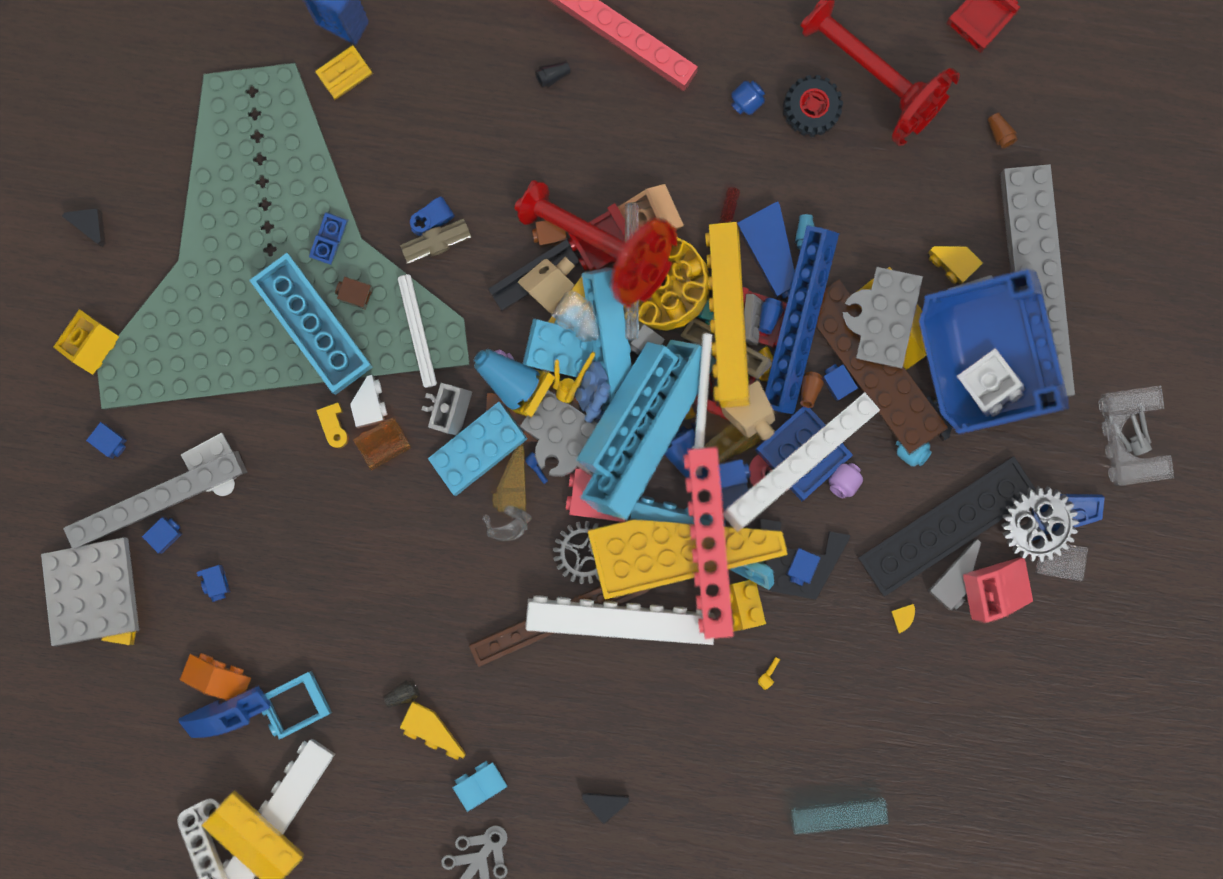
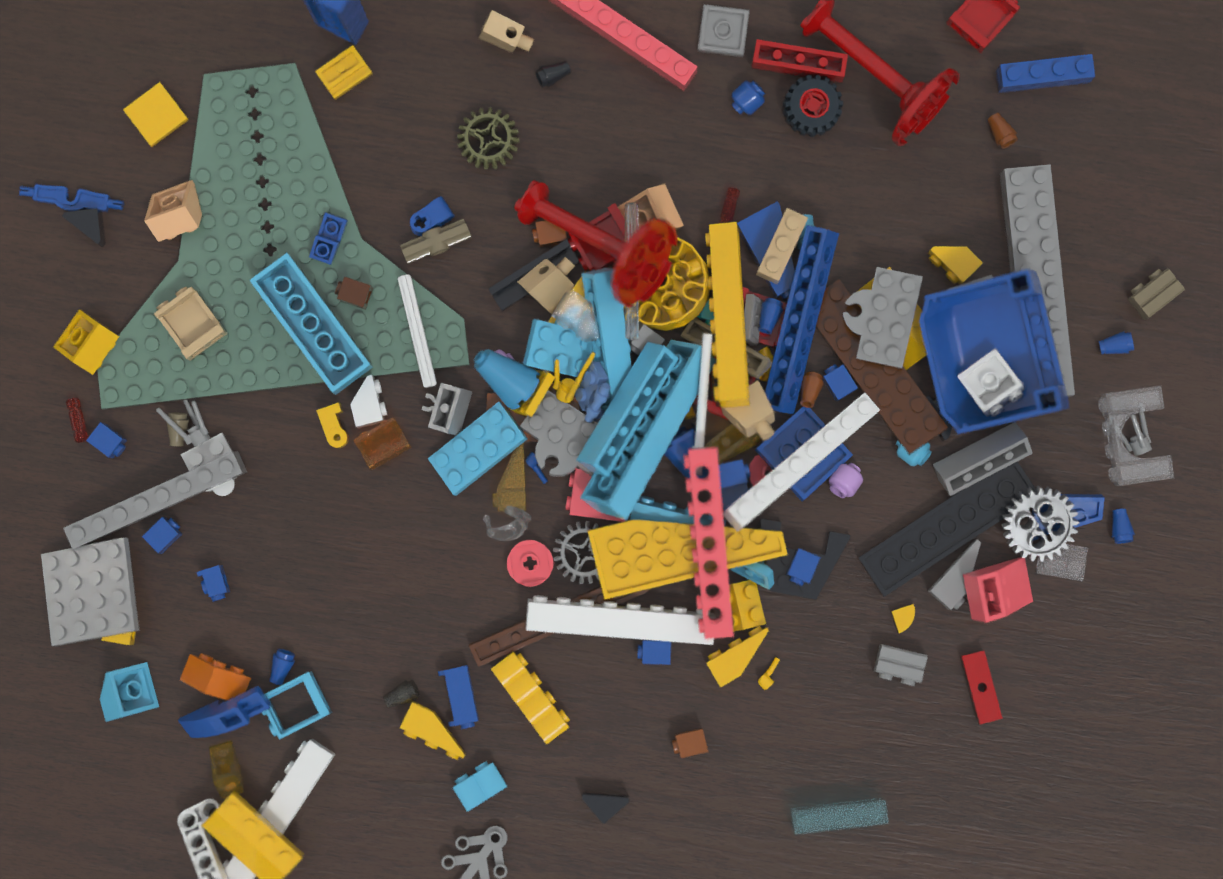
(59, 196): none -> blue piece
(77, 420): none -> clear red axle
(128, 692): none -> medium azure slope
(155, 114): none -> yellow tile
(174, 211): none -> light nougat slope
(182, 421): none -> dark tan cone
(190, 322): none -> tan panel
(198, 433): none -> light grey plant
(225, 769): none -> clear yellow slope
(281, 665): none -> blue cone
(461, 696): none -> blue brick
(479, 134): none -> olive gear
(495, 32): none -> tan torso
(519, 555): none -> coral plate
(530, 697): none -> yellow brick
(655, 652): none -> blue brick
(690, 743): none -> dark orange brick
(723, 30): none -> light grey tile
(732, 662): none -> yellow slope
(782, 246): none -> tan brick
(799, 60): none -> red brick
(900, 663): none -> light grey brick
(982, 458): none -> light grey brick
(986, 701): none -> red tile
(1045, 73): none -> blue brick
(1117, 344): none -> blue cone
(1121, 528): none -> blue cone
(1156, 293): none -> dark tan brick

